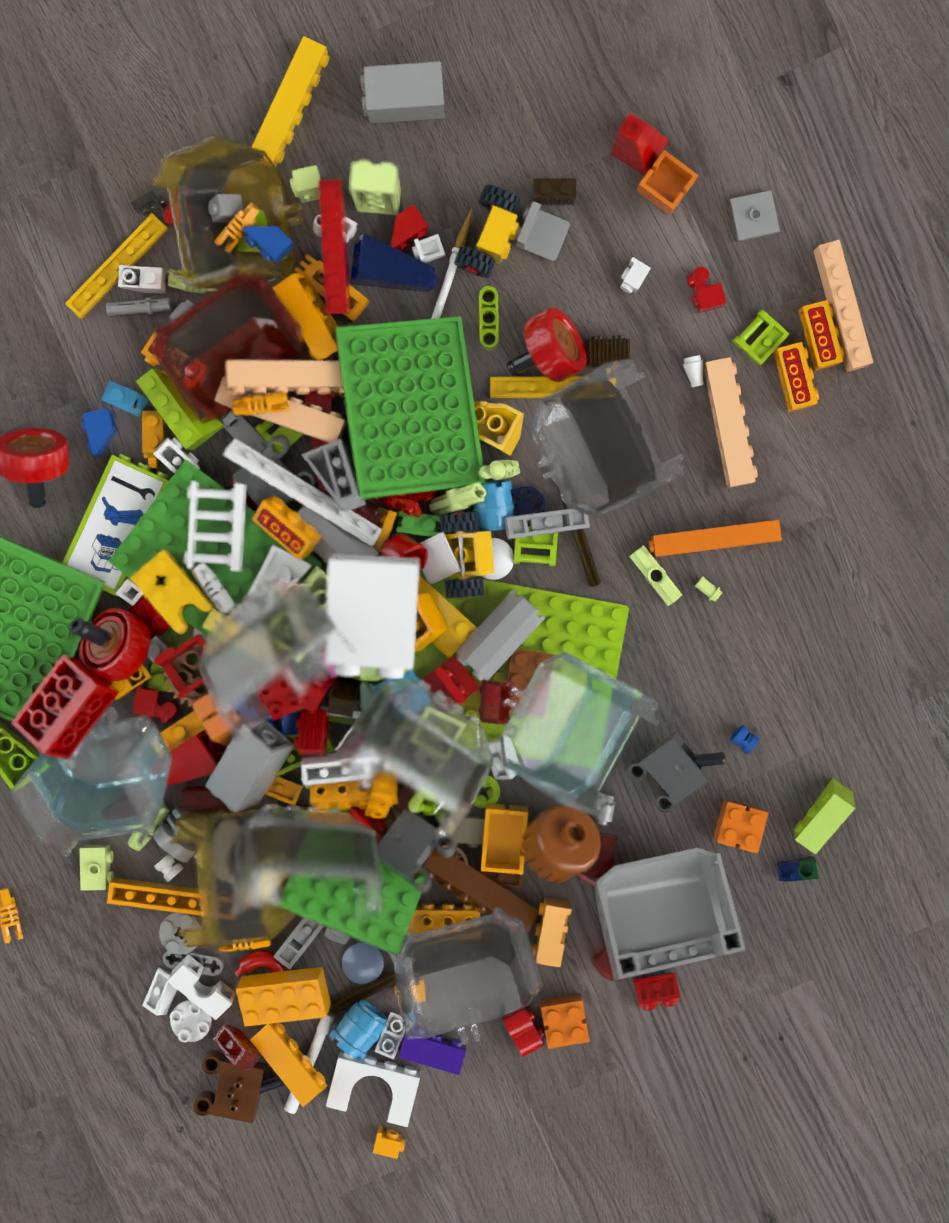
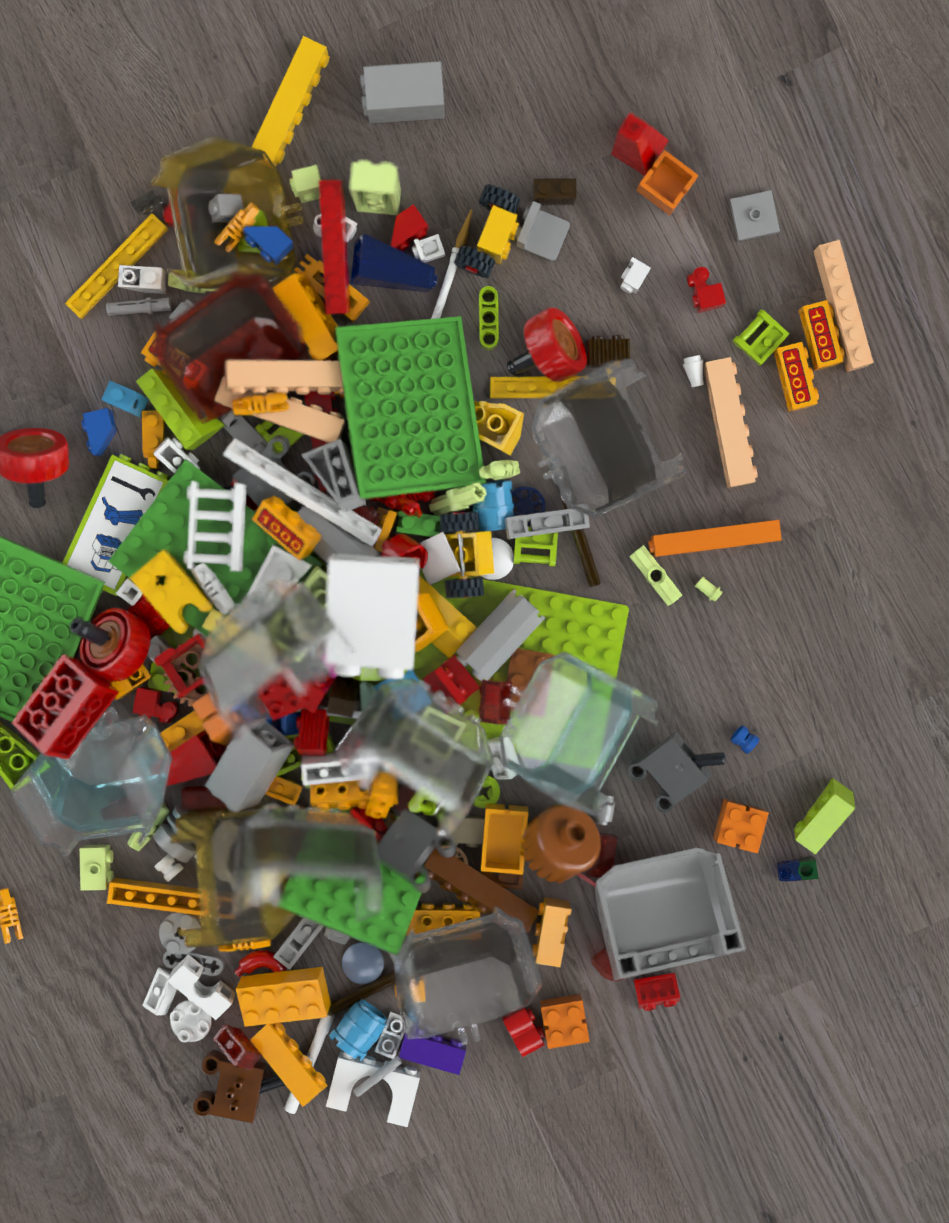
(377, 1076): none -> light grey piece
(388, 1143): light orange brick -> none

